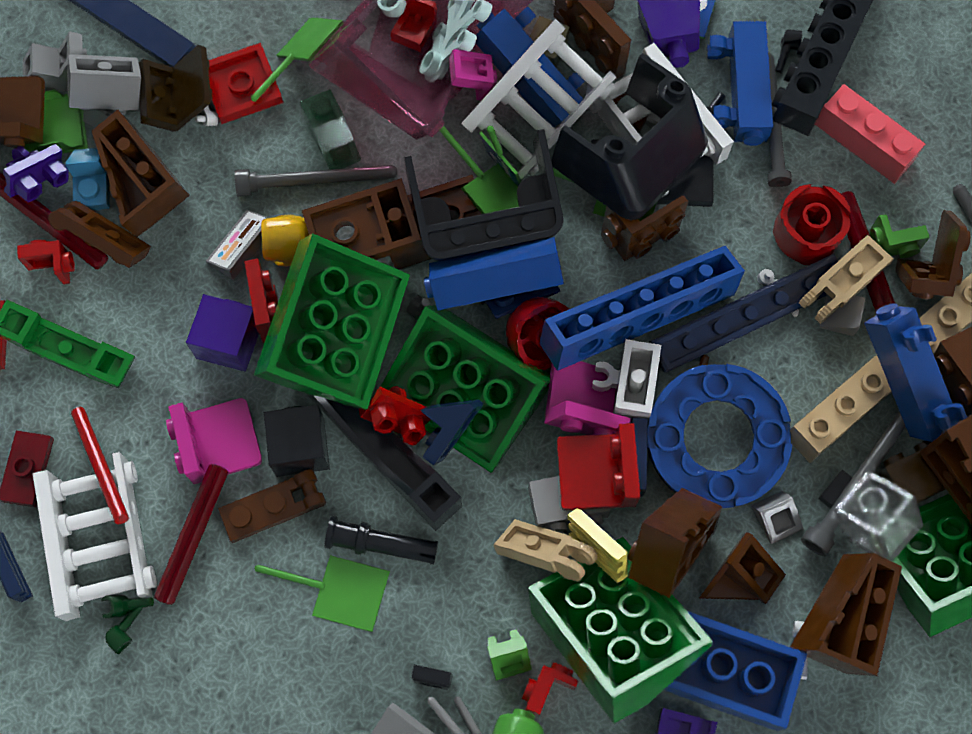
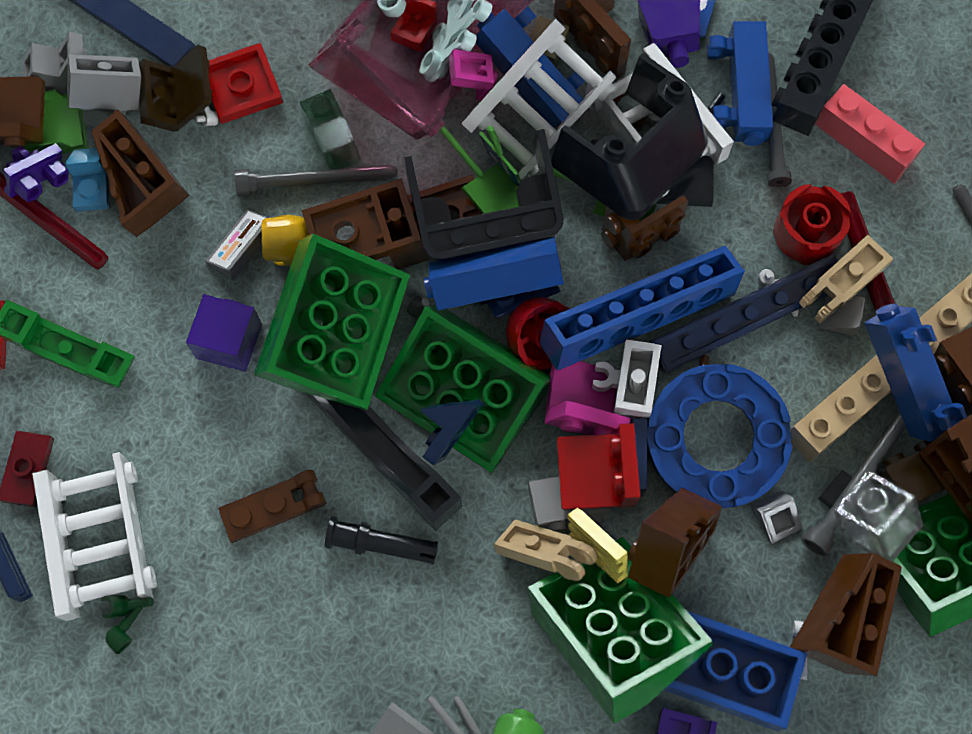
(47, 254): red bracket -> none
(99, 233): reddish brown plate -> none
(100, 466): red bar -> none
(191, 534): dark red axle -> none
(214, 436): dark pink bracket -> none
(263, 296): red plate -> none
(296, 440): black head -> none
(302, 46): bright green piece -> none
(347, 593): bright green piece -> none
(394, 412): red hips -> none
(431, 677): black tile -> none
(509, 656): bright green tile -> none
(537, 691): red bracket -> none
(745, 574): reddish brown slope -> none
(790, 40): black hand -> none
(902, 242): bright green bracket -> none
(944, 272): reddish brown bracket -> none

